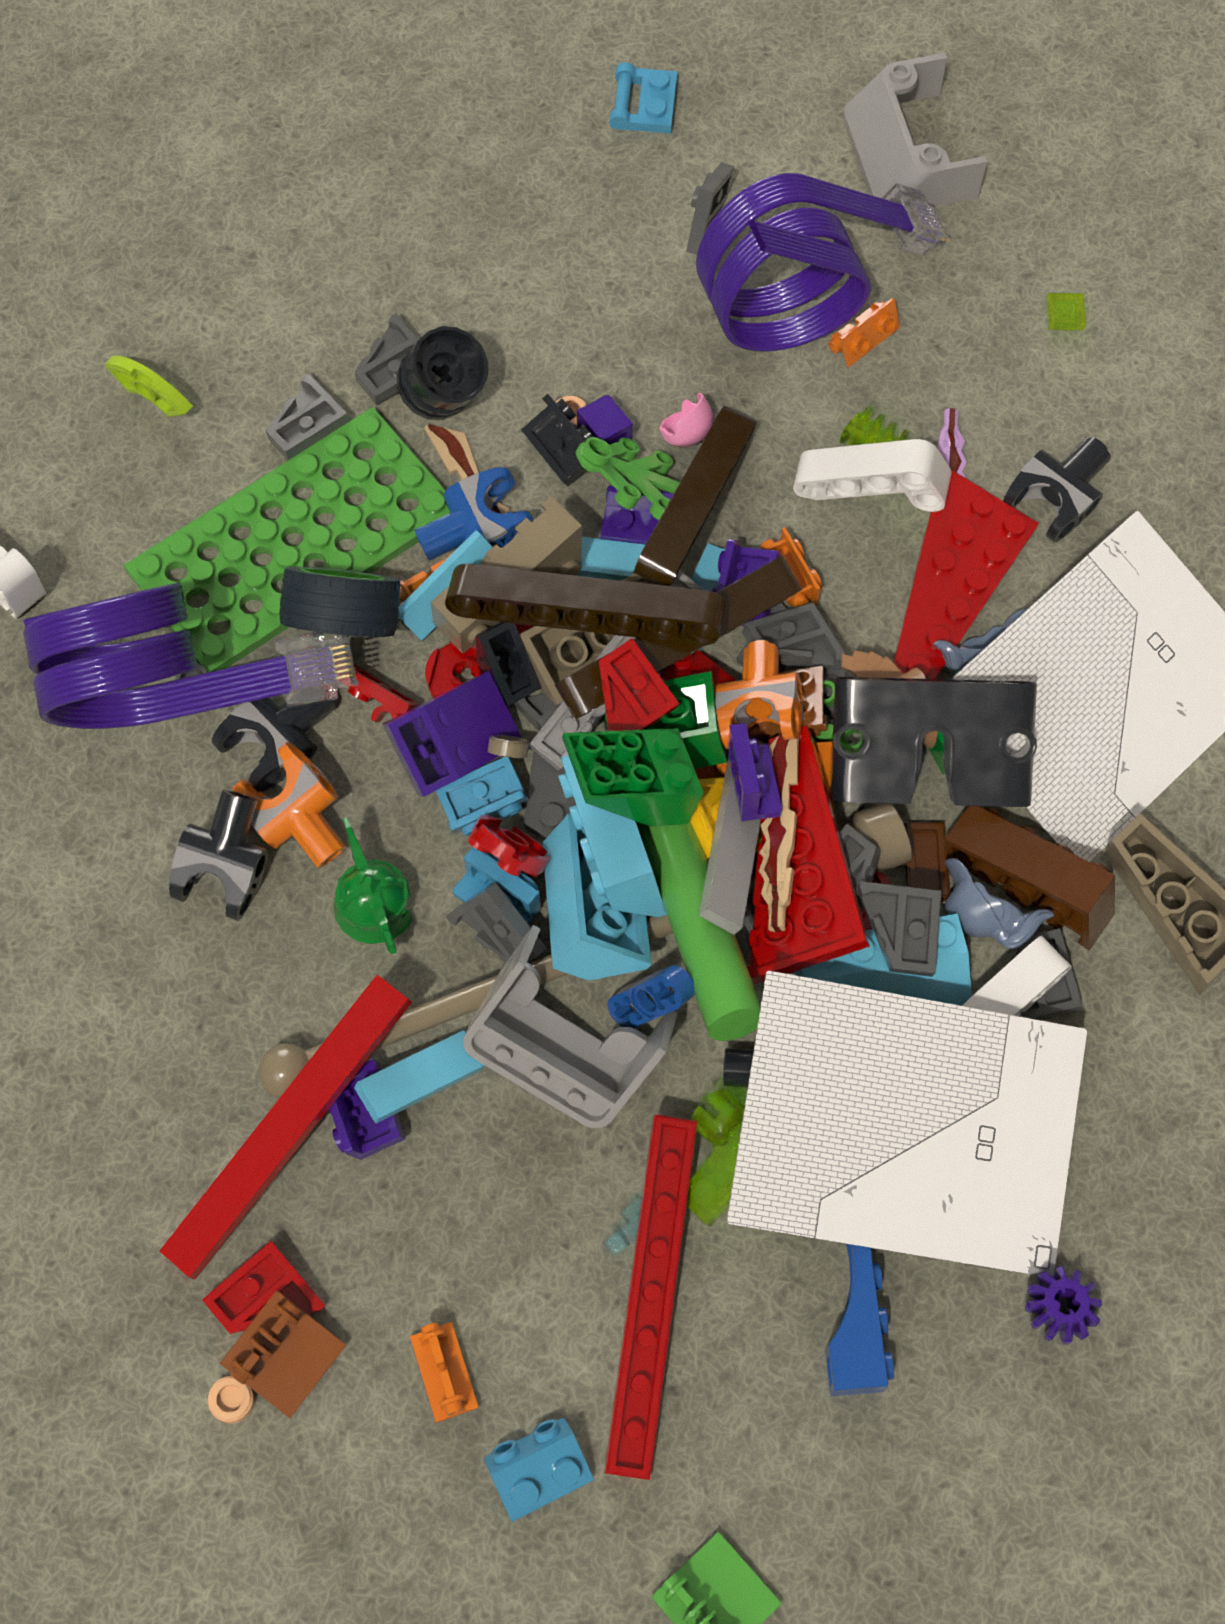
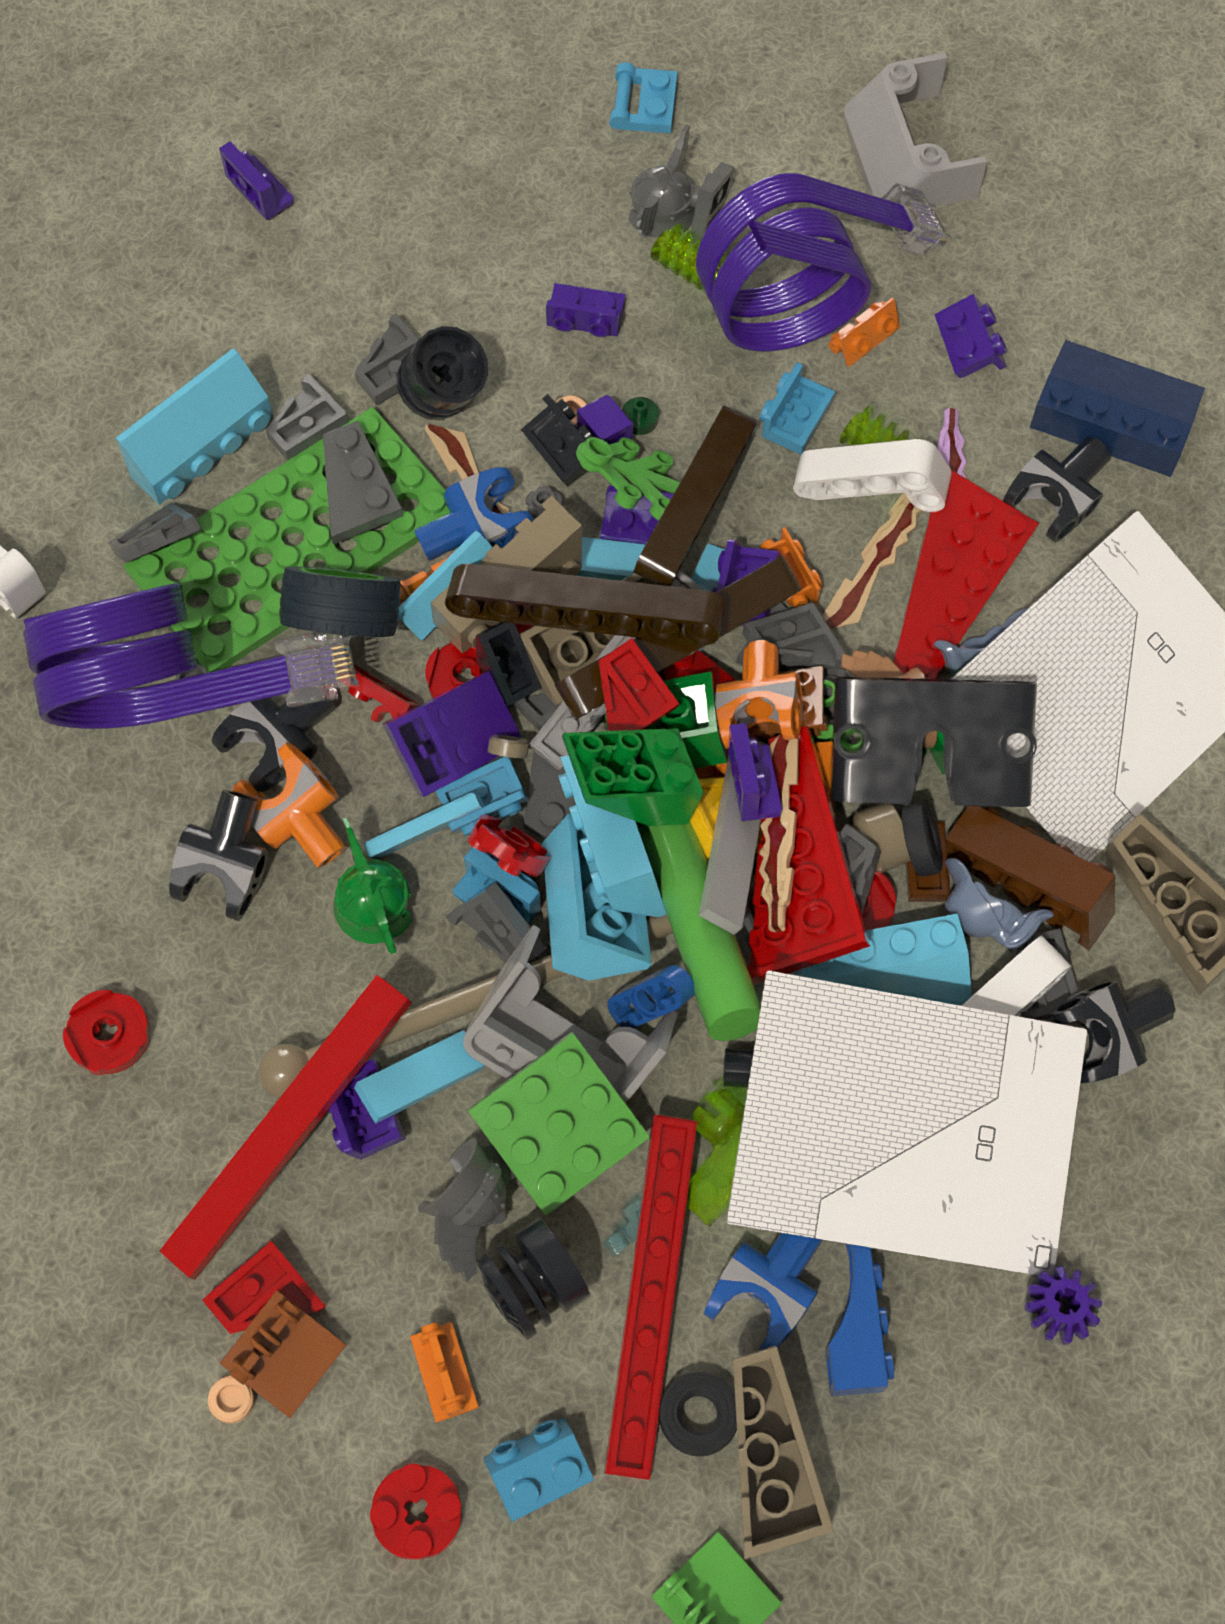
(84, 1025): none -> red plate
(148, 384): lime tile -> none
(154, 532): none -> dark grey wing
(195, 427): none -> medium azure slope
(254, 181): none -> dark purple bracket
(355, 484): none -> dark grey wing
(419, 1539): none -> red plate
(422, 826): none -> medium azure tile
(468, 1204): none -> dark grey helmet
(533, 1278): none -> black wheel
(534, 499): none -> dark grey plate
(558, 1123): none -> bright green plate
(585, 310): none -> dark purple bracket
(642, 414): none -> dark green tile
(663, 194): none -> dark grey helmet
(671, 1421): none -> black tyre
(680, 254): none -> clear neon green piece
(689, 425): bright pink hair -> none
(770, 1280): none -> blue connector
(776, 1472): none -> dark tan wedge
(795, 411): none -> dark azure bracket
(880, 552): none -> tan sword
(904, 925): dark grey wing -> none
(922, 839): none -> black tyre
(970, 336): none -> dark purple bracket
(1065, 311): clear neon green tile -> none
(1114, 1025): none -> black connector
(1124, 405): none -> dark blue slope

